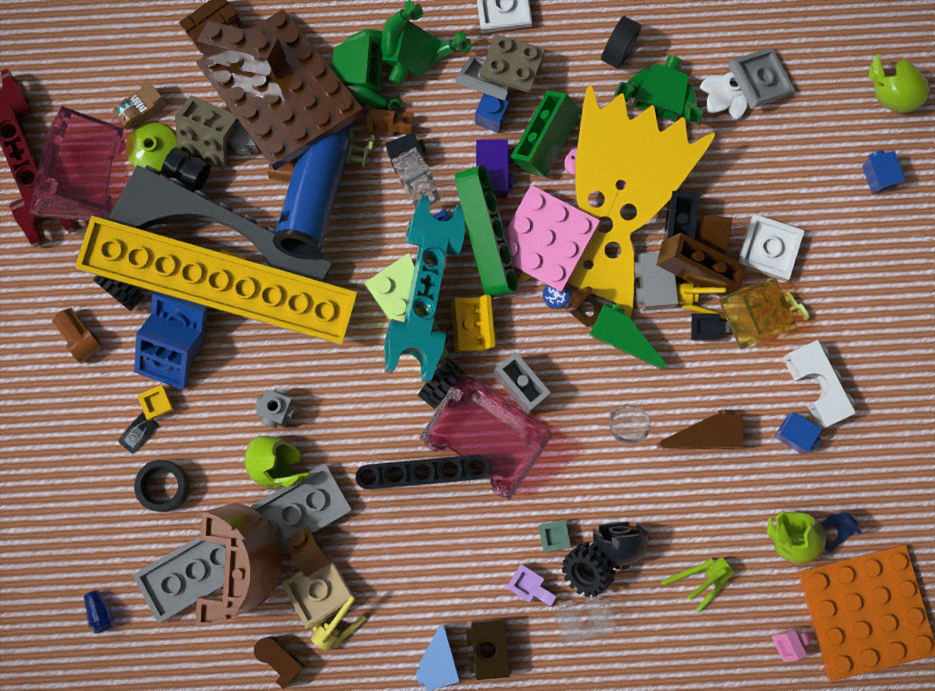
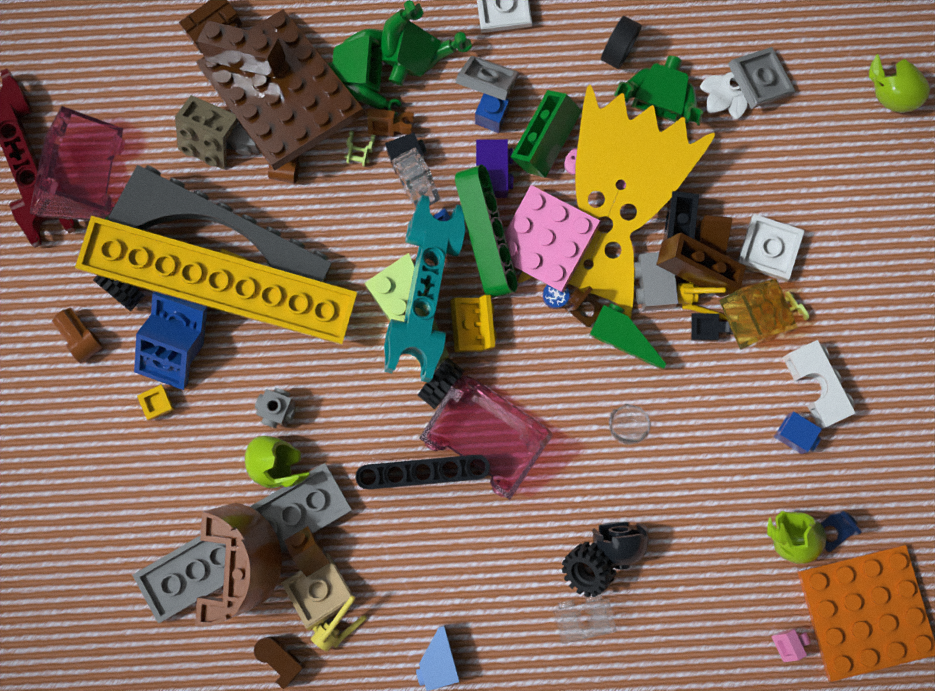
(98, 613): clear blue cone -> none
(137, 433): black sticker -> none
(139, 106): medium nougat leg -> none
(141, 483): black tyre -> none
(163, 139): lime dish -> none
(189, 171): black wheel -> none
(312, 196): blue piece -> none
(495, 665): dark brown brick -> none
(512, 63): dark tan bracket -> none
(521, 383): light grey brick -> none
(528, 584): lavender plate -> none
(554, 536): sand green plate -> none
(715, 432): reddish brown slope -> none
(717, 574): lime plant -> none
(883, 171): blue brick -> none

